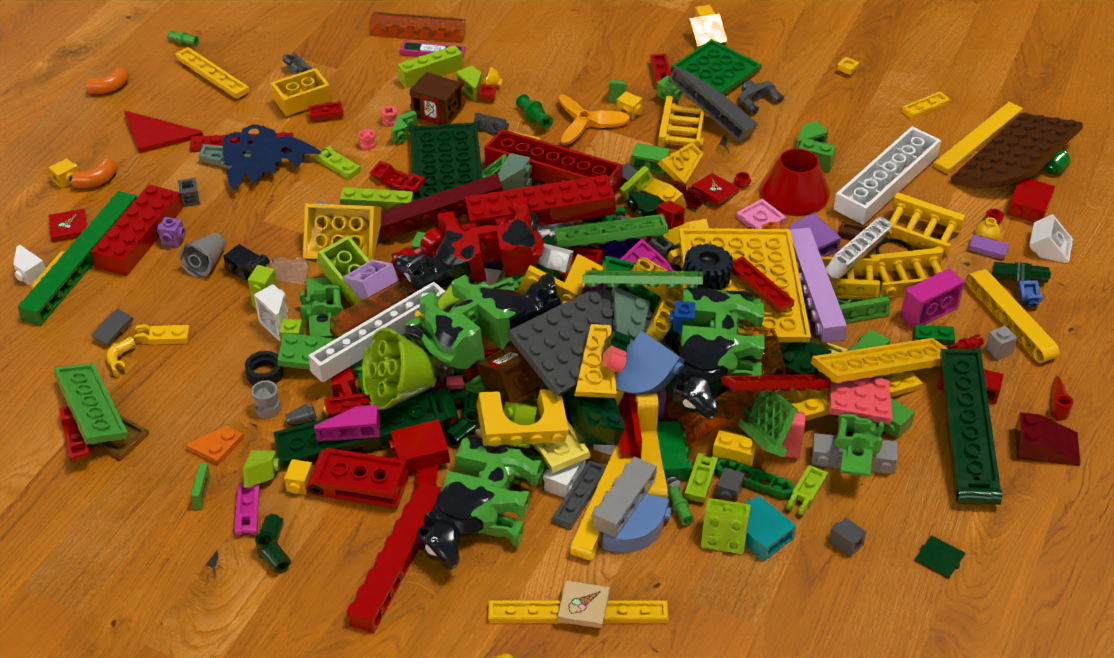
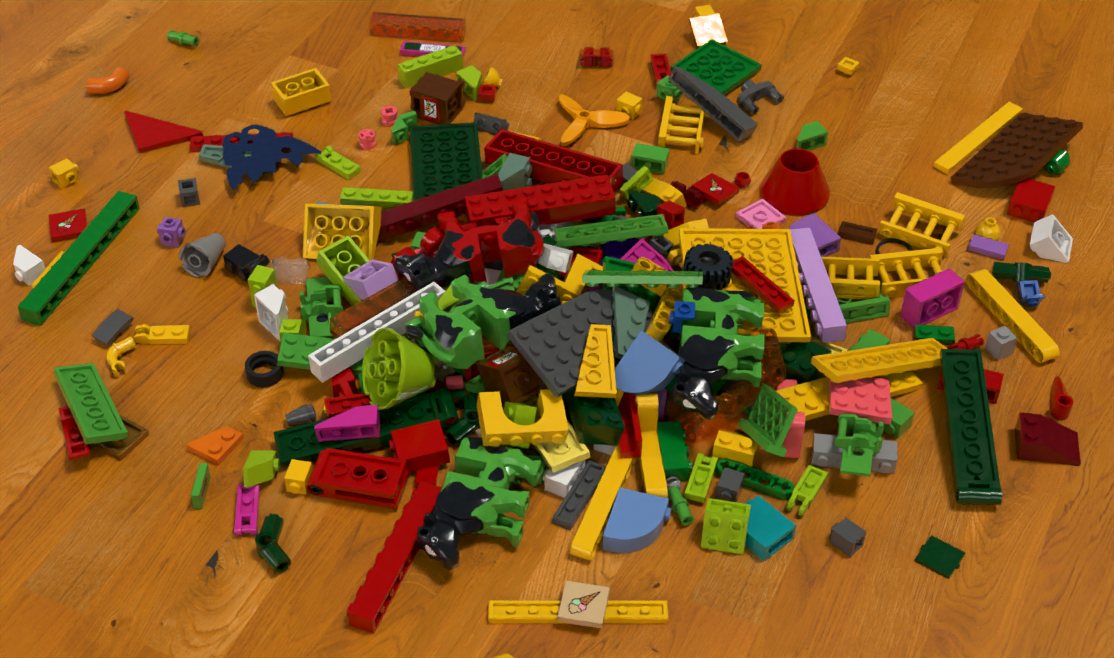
(95, 177): orange cylinder -> none
(136, 230): red brick -> none
(212, 73): yellow plate -> none
(266, 399): light grey wheel -> none
(295, 63): dark grey hinge -> none
(326, 111): red plate -> none
(396, 179): red slope -> none
(534, 111): green piece -> none
(604, 52): none -> red hinge
(615, 351): leg -> none
(616, 89): bright green slope -> none
(624, 497): light grey brick -> none
(682, 162): yellow wing -> none
(771, 382): red plate -> none
(823, 151): bright green brick -> none
(858, 247): white beam -> none
(887, 175): white brick -> none
(925, 105): yellow tile -> none
(996, 214): red plate -> none

